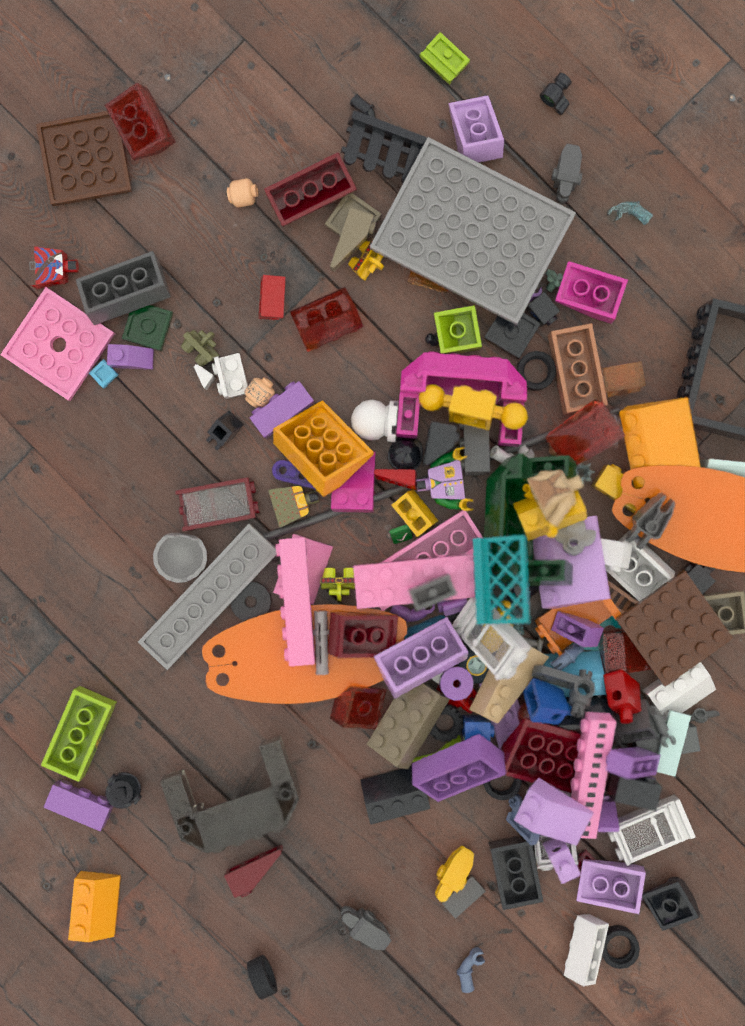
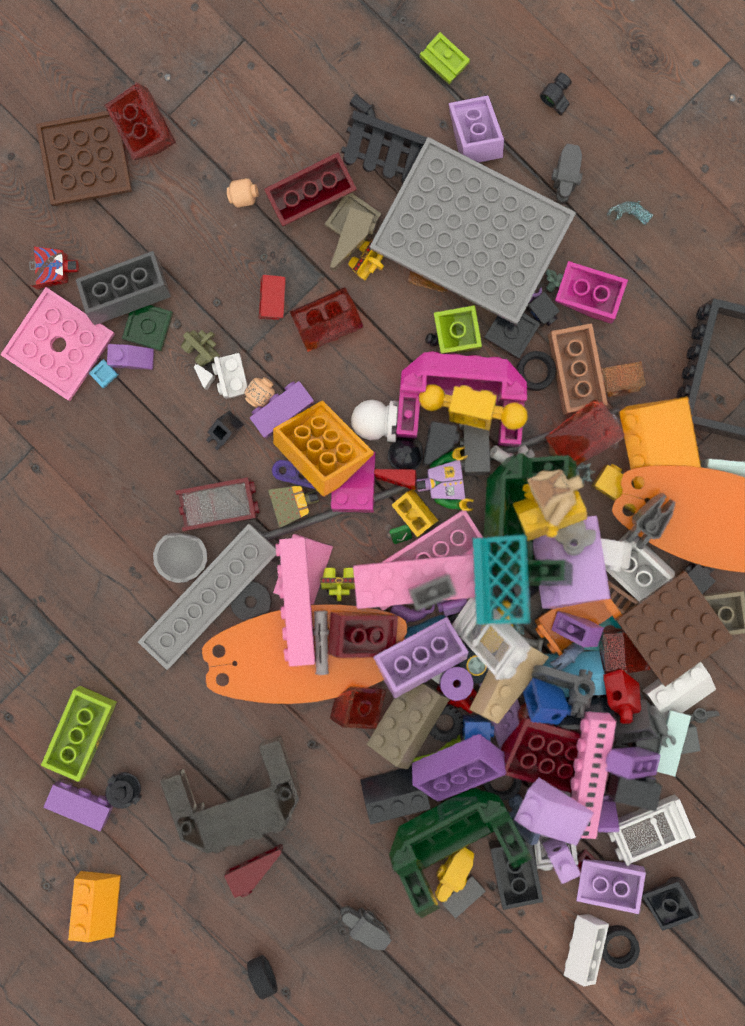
(446, 831): none -> dark green wedge
(465, 969): sand blue piece -> none

